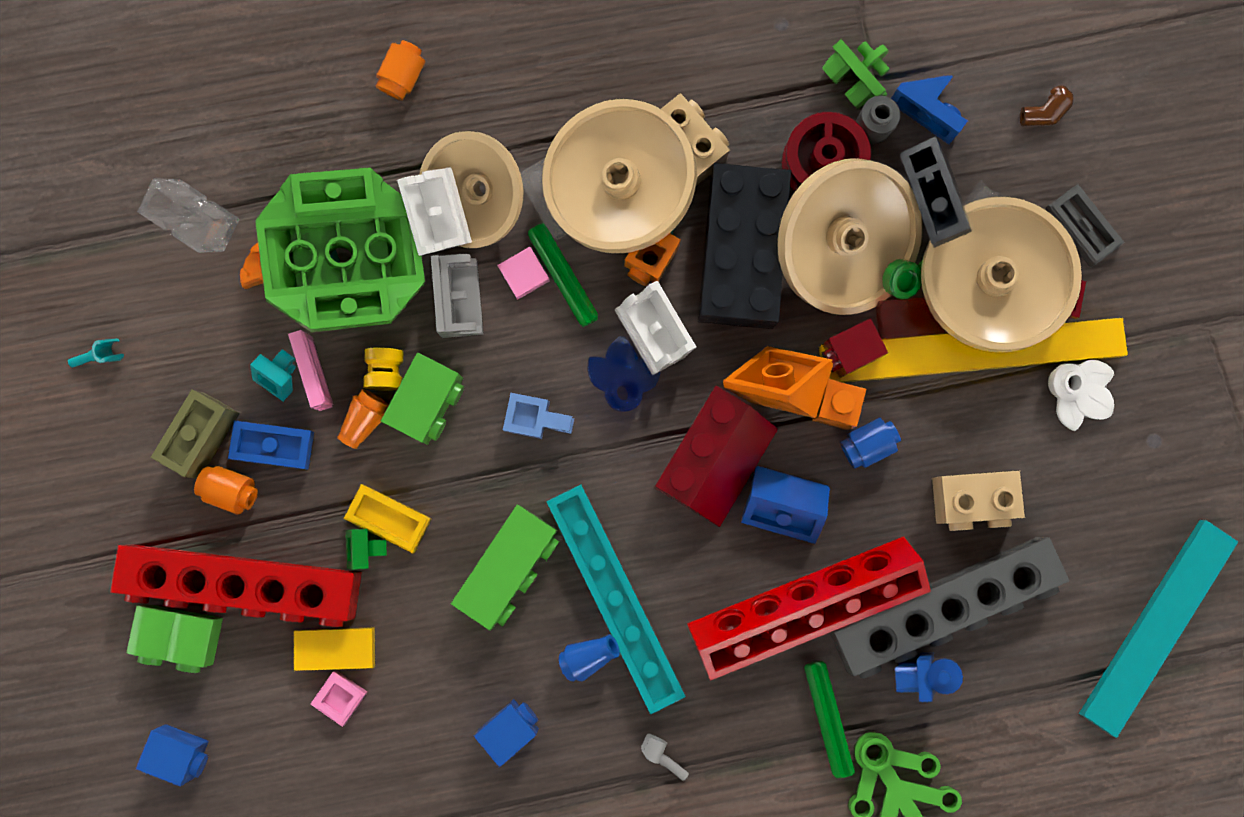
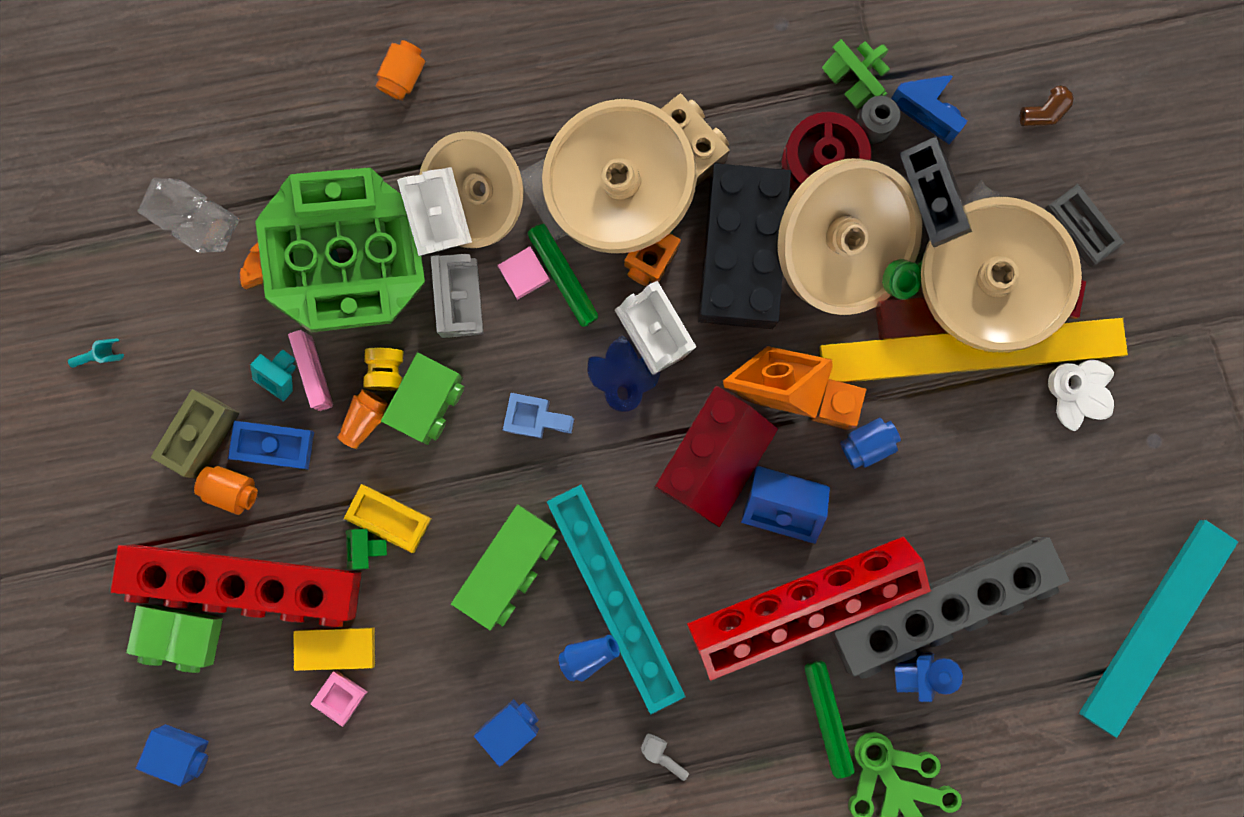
(854, 348): dark red brick -> none
(978, 497): tan brick -> none

